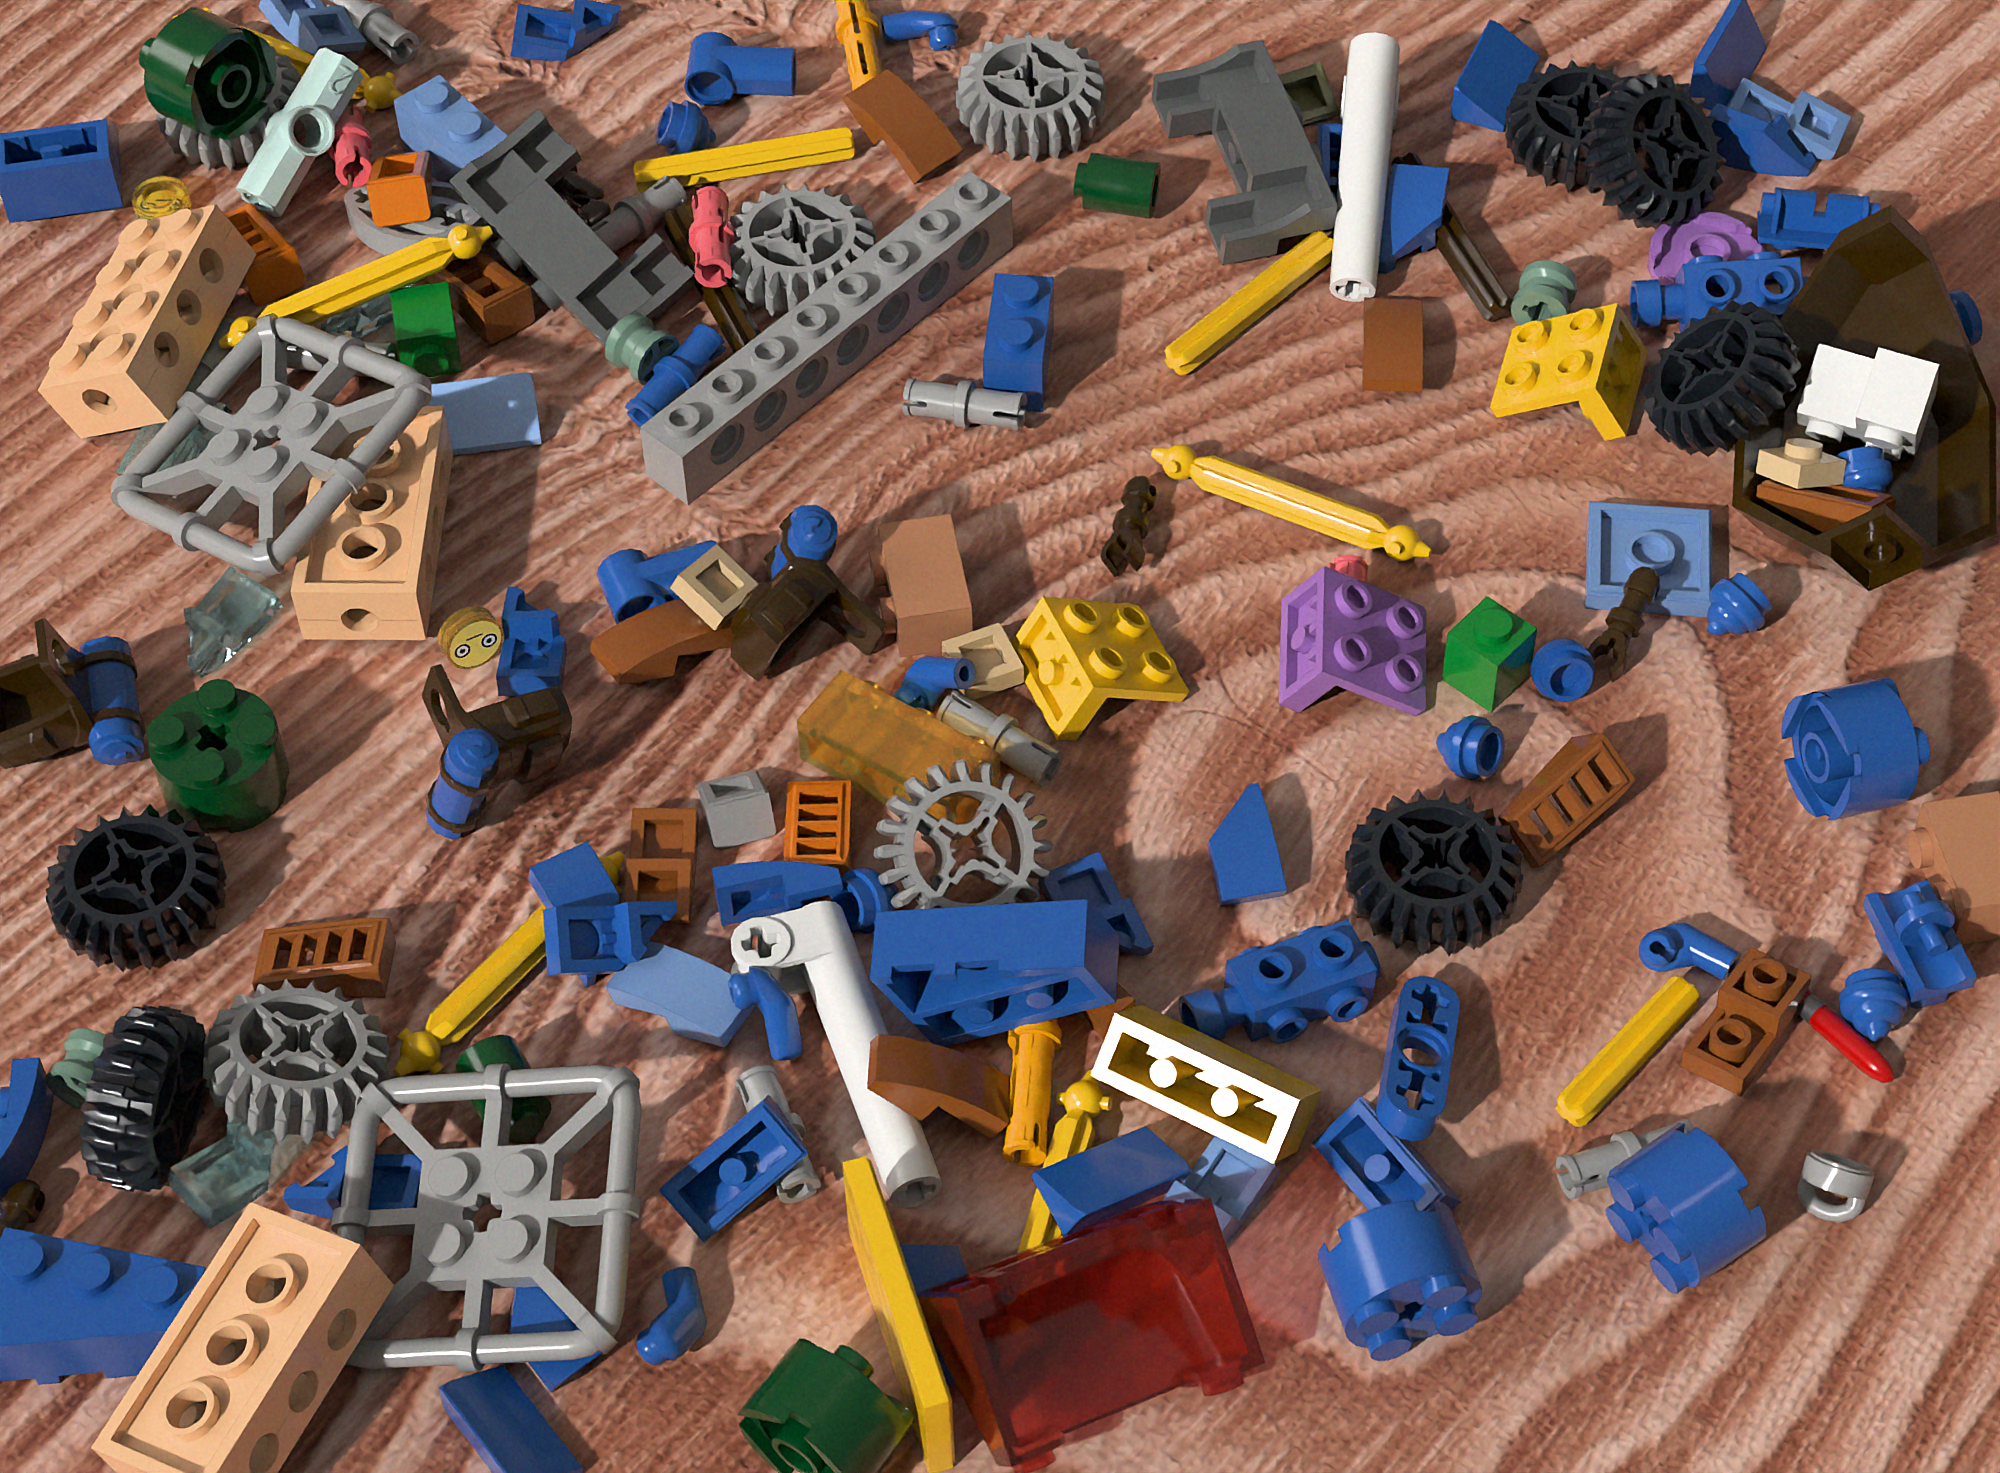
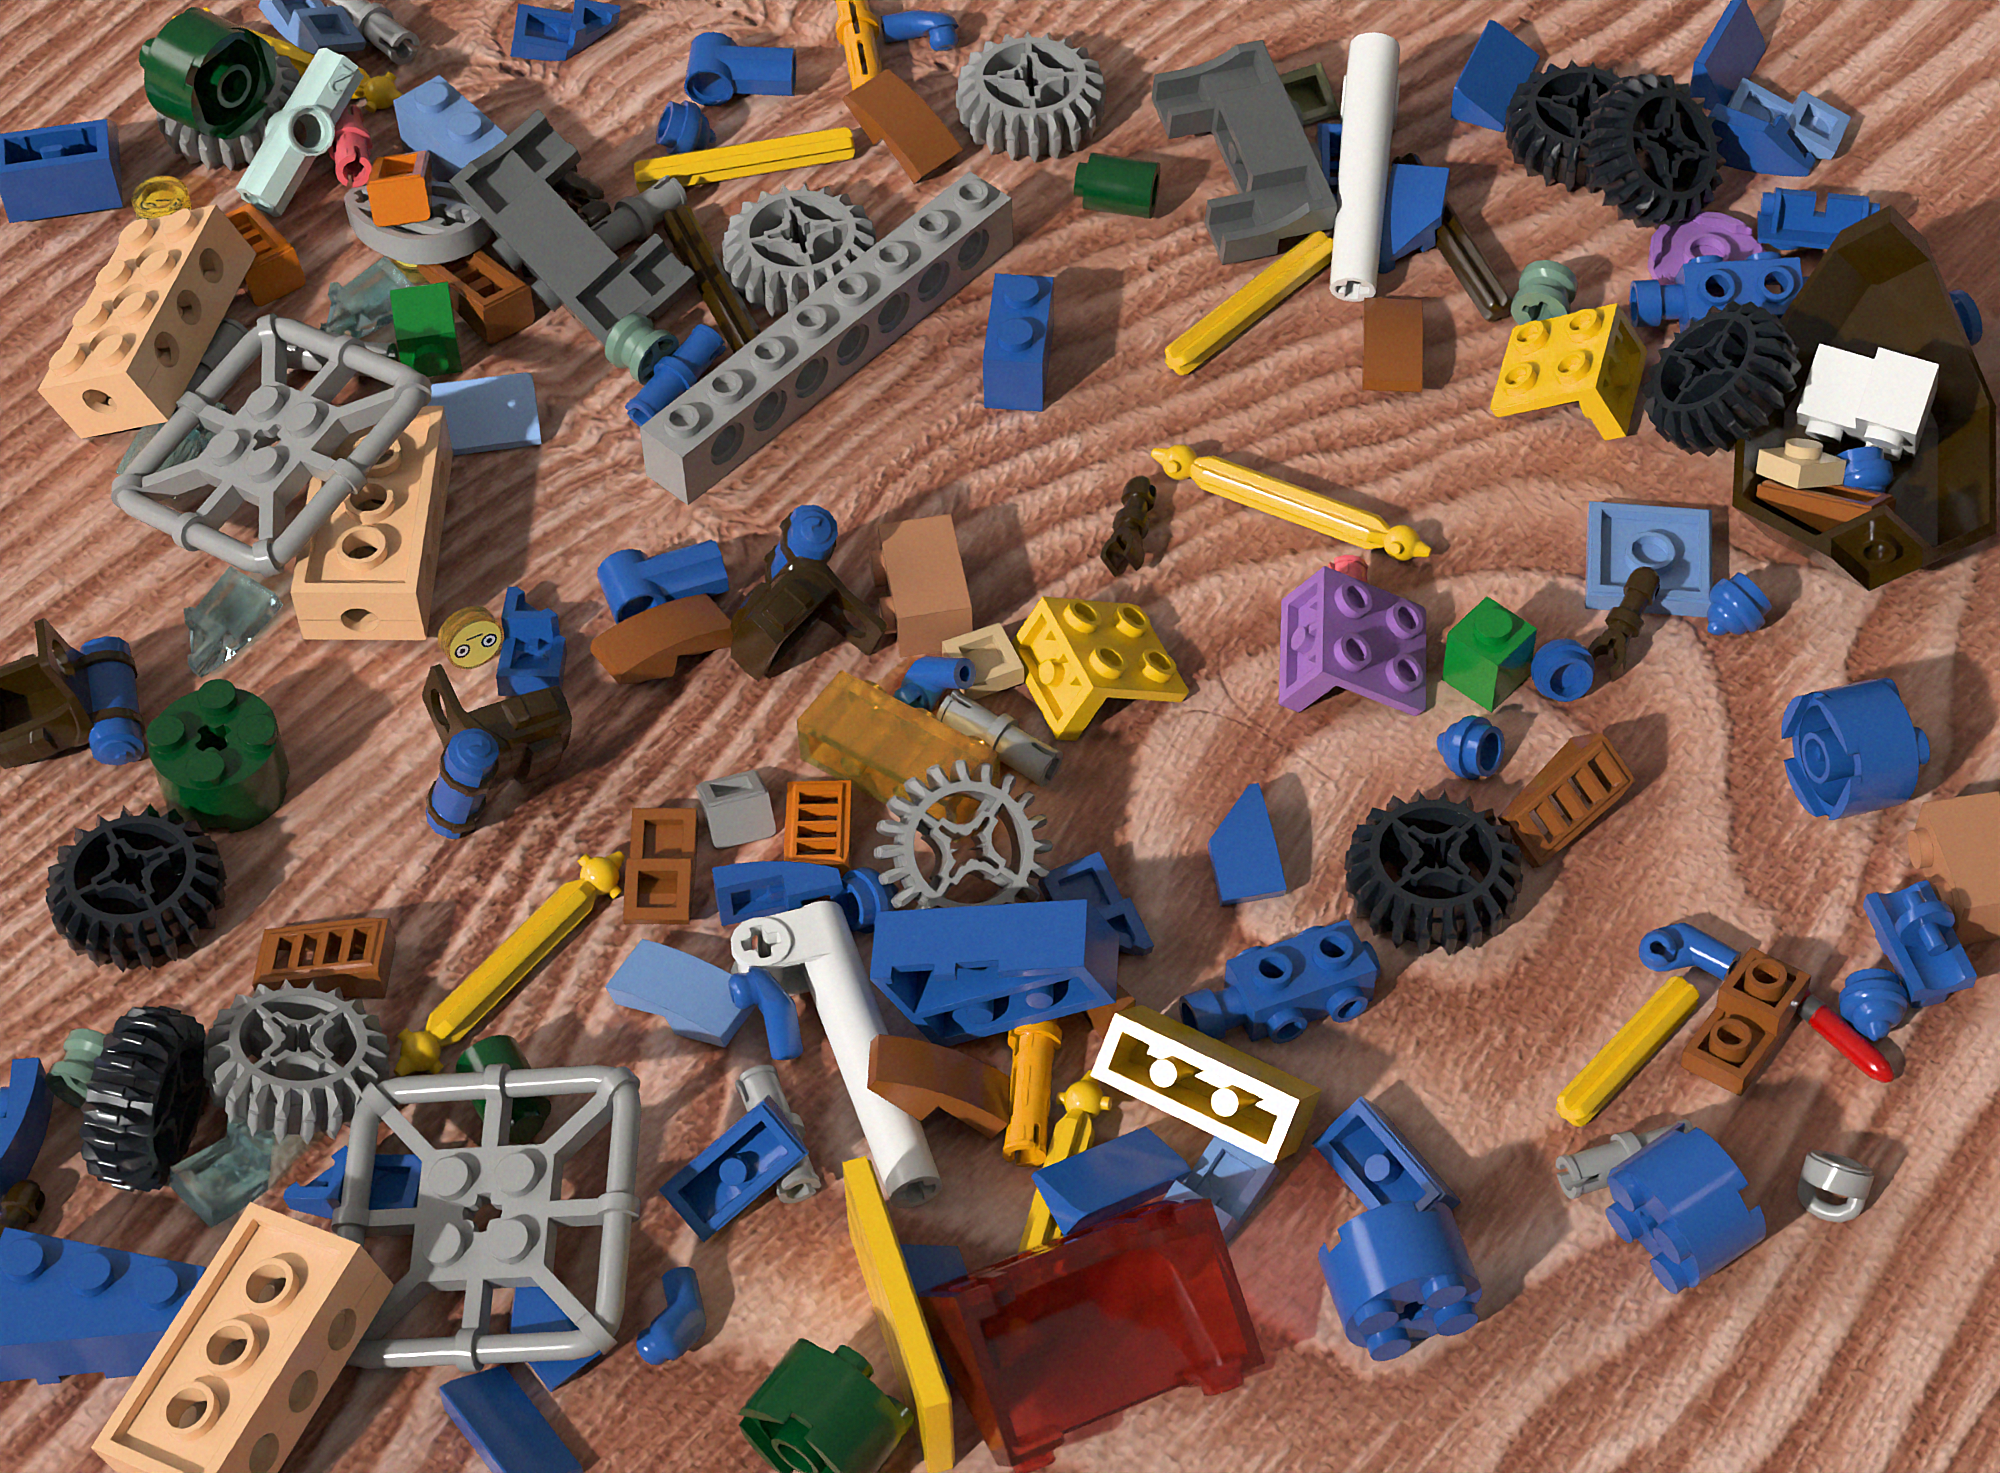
(369, 280): yellow wheel -> none
(574, 880): blue slope -> none
(600, 937): blue slope -> none
(711, 237): coral pin -> none
(713, 586): tan plate -> none
(964, 404): light grey pin -> none
(1402, 1074): blue beam -> none

